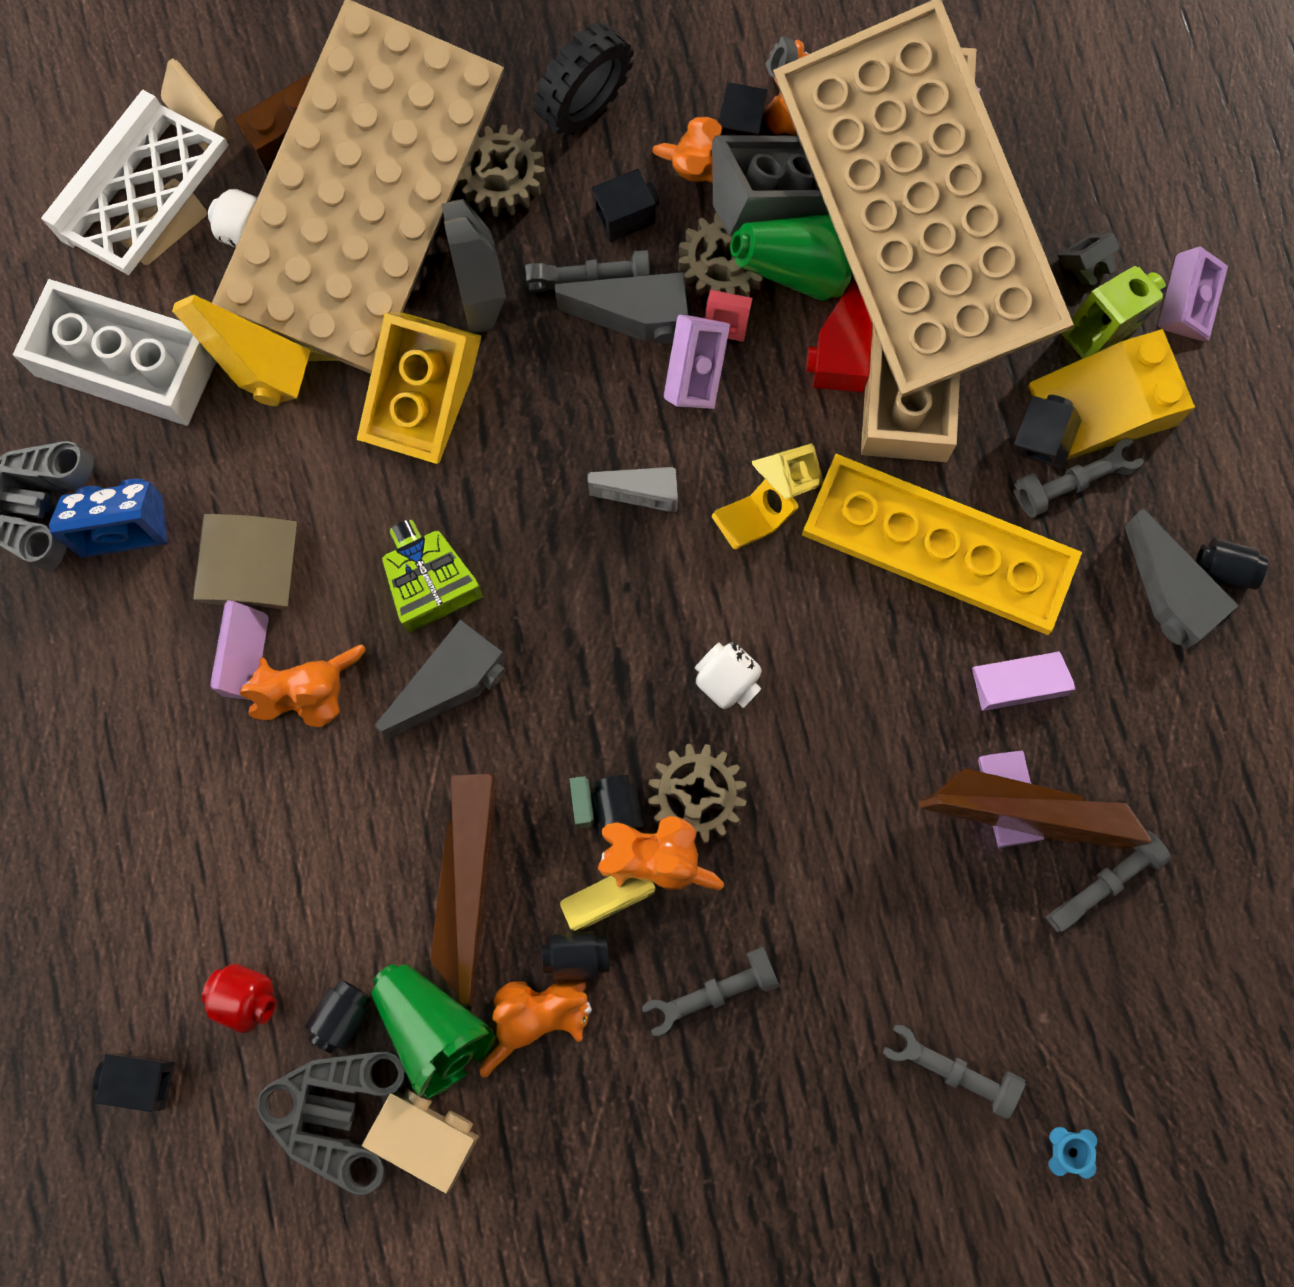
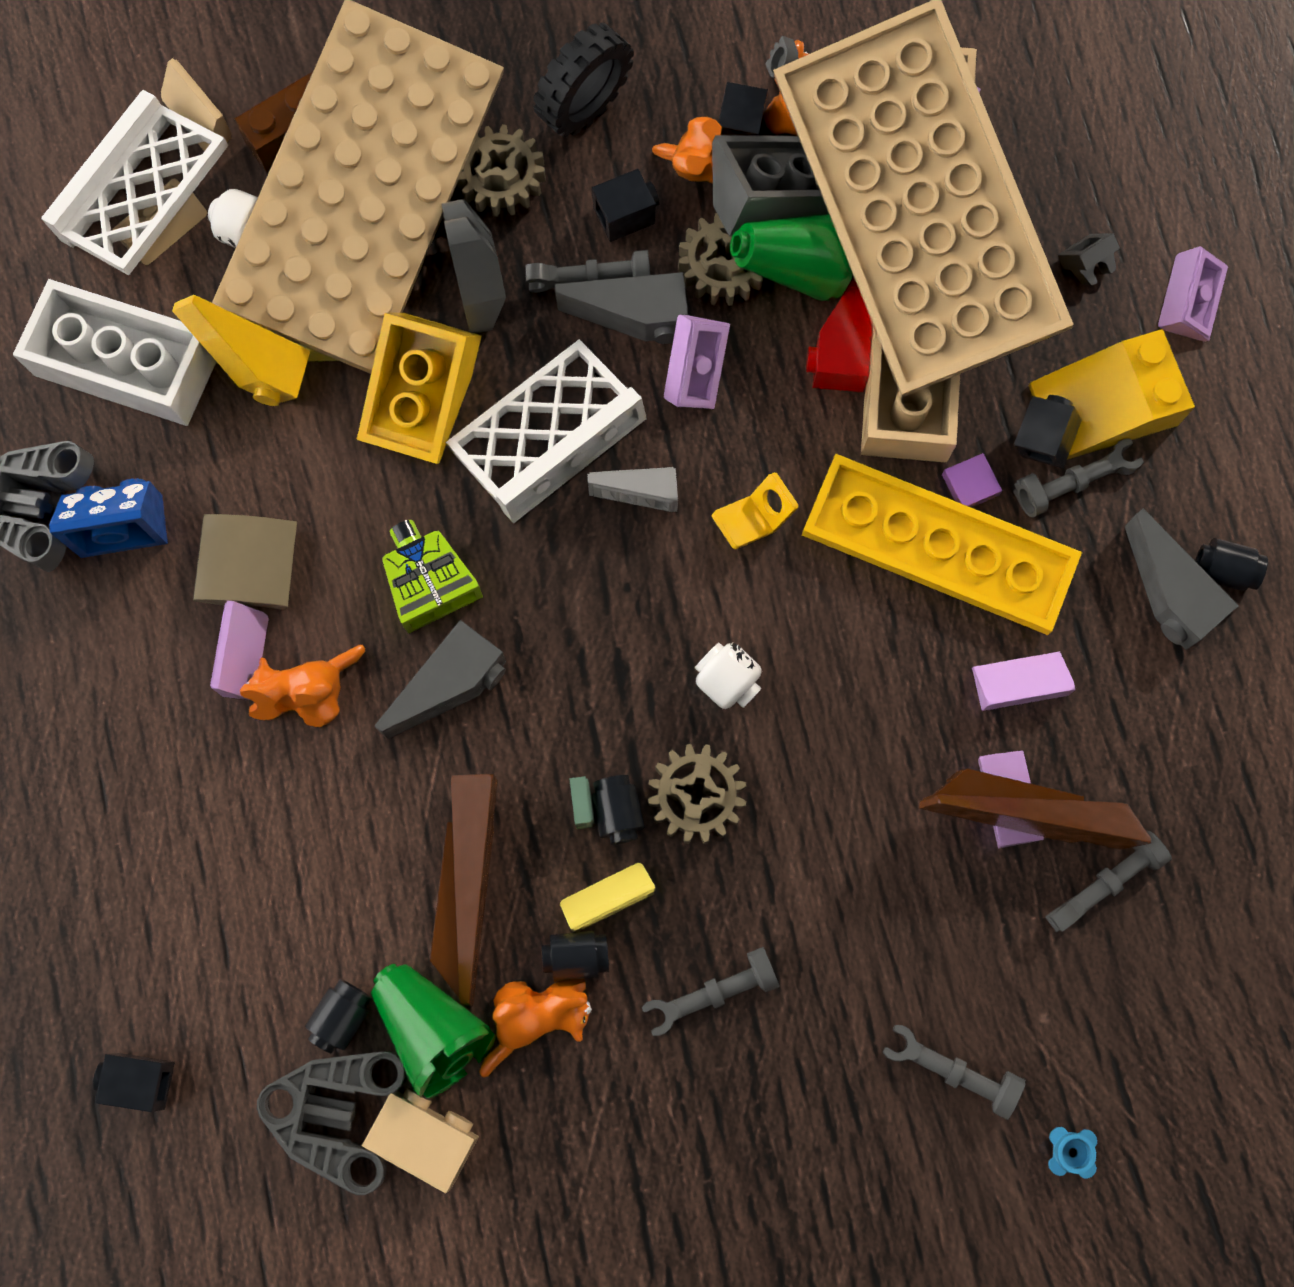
(239, 998): red head -> none
(575, 447): none -> white fence
(662, 857): orange animal -> none
(730, 309): coral tile -> none
(791, 470): light yellow slope -> none
(972, 481): none -> medium lavender tile
(1126, 301): lime torso -> none

